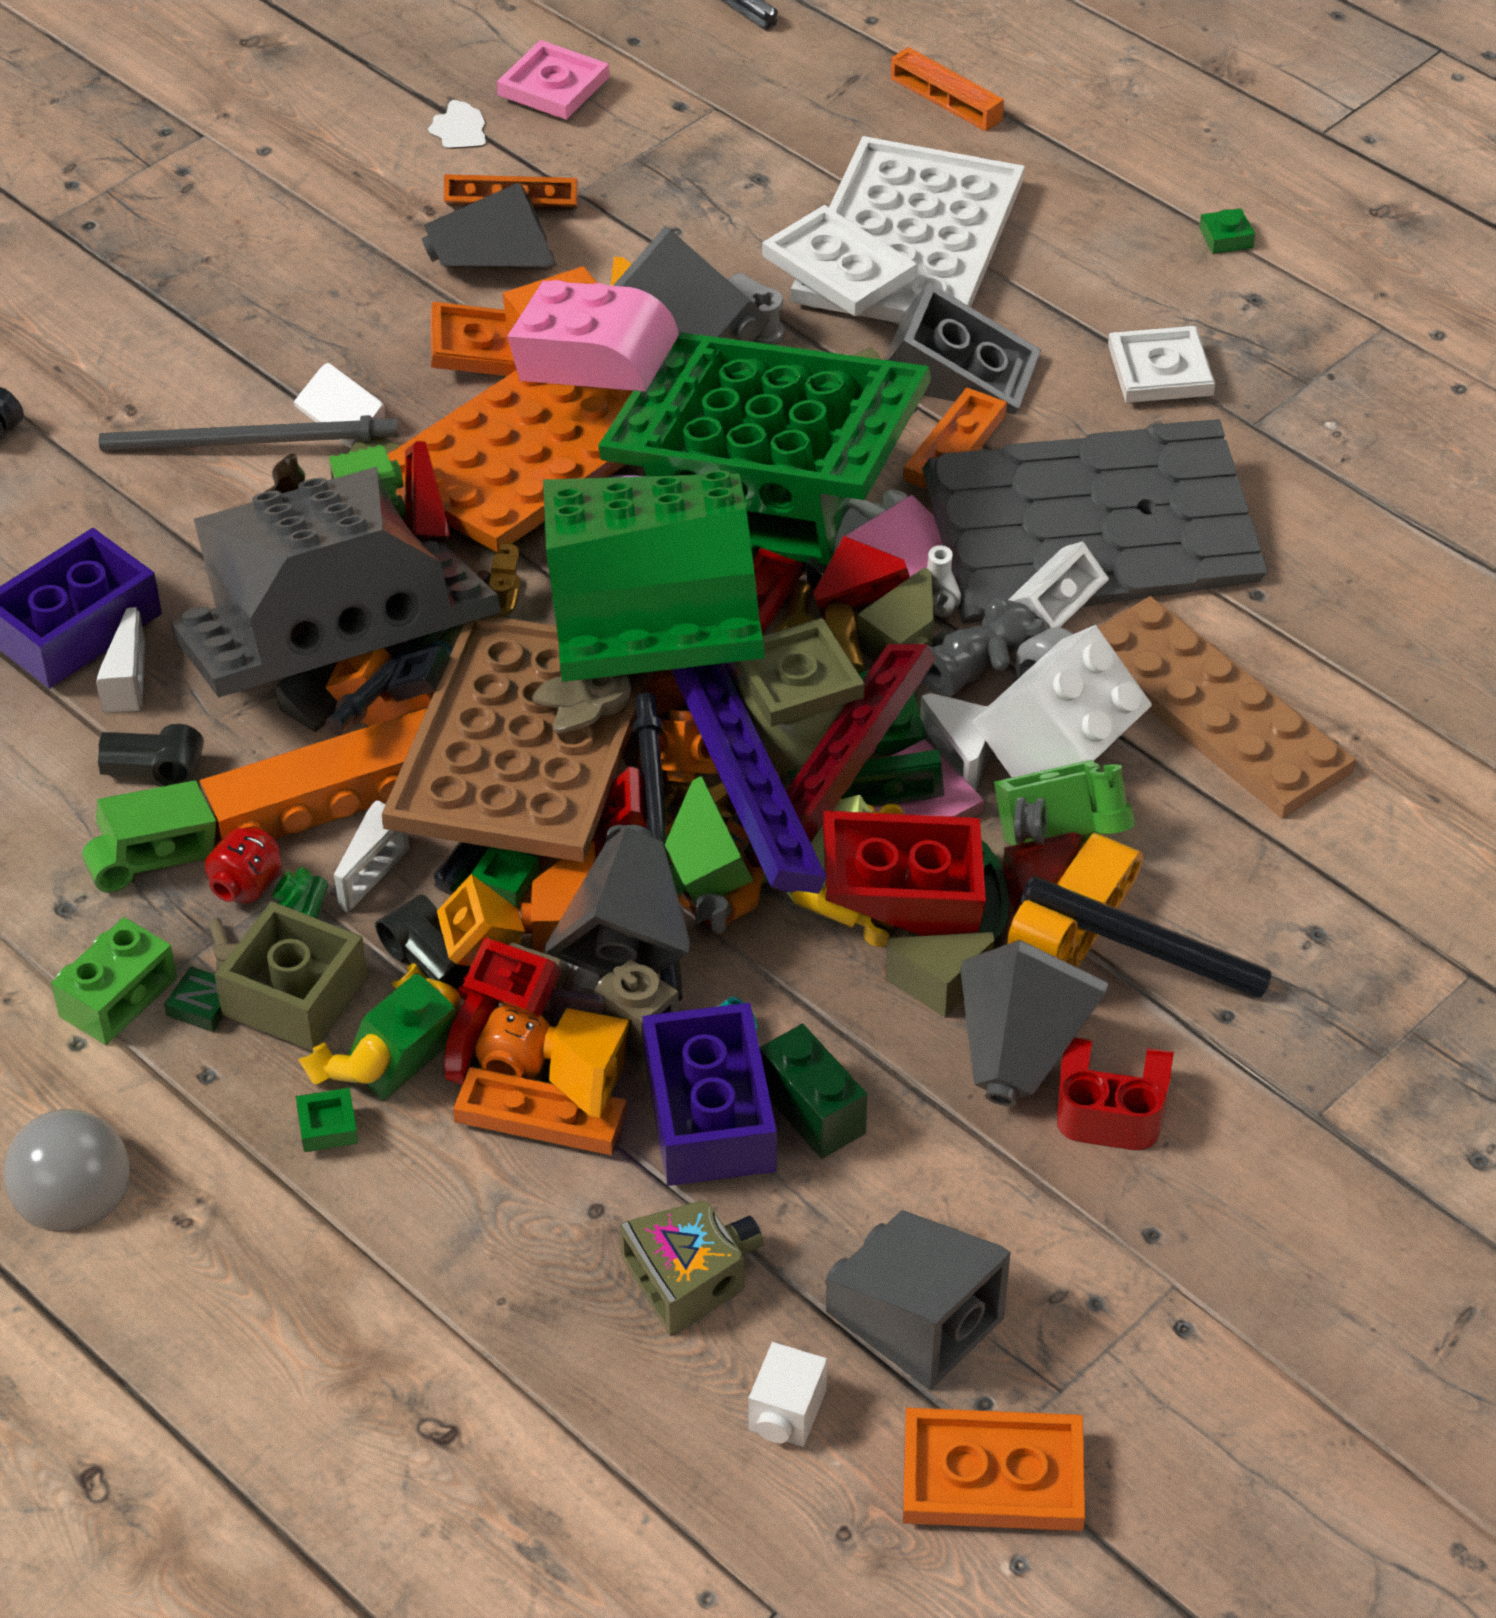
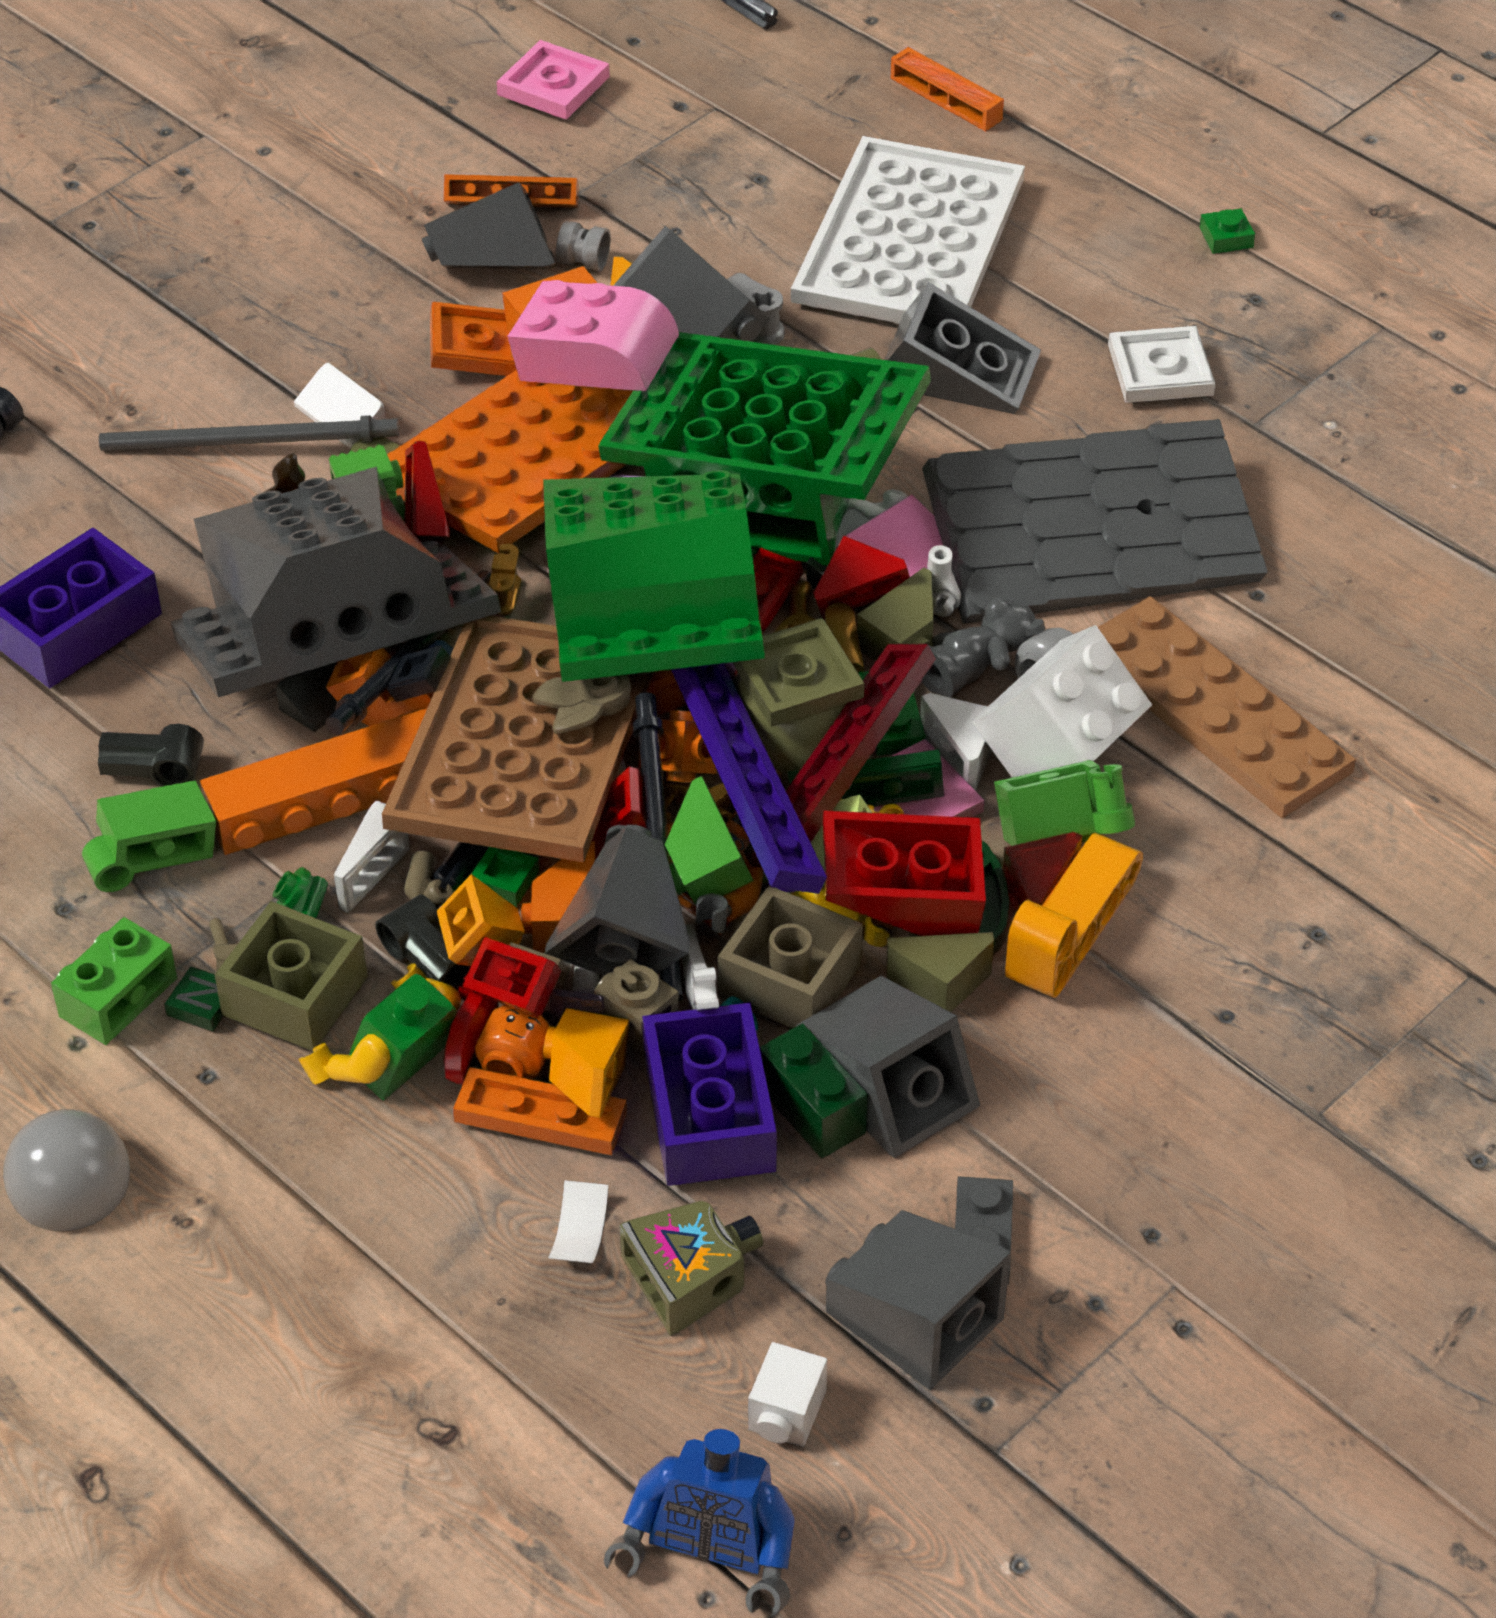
(122, 670): white slope -> none
(243, 865): red head -> none
(326, 1120): green plate -> none
(420, 879): none -> dark tan arm
(459, 126): white sticker -> none
(580, 1222): none -> white sticker
(583, 245): none -> light grey wheel
(698, 978): none -> white piece
(716, 1509): none -> blue torso
(789, 958): none -> dark tan brick
(839, 260): white plate -> none
(903, 1057): none -> dark grey slope
(961, 429): orange plate -> none
(985, 1209): none -> dark grey plate
(994, 1469): orange plate -> none
(1022, 1016): dark grey slope -> none
(1030, 820): dark grey bush -> none
(1062, 585): white slope -> none
(1111, 1106): red piece -> none
(1149, 937): black axle -> none

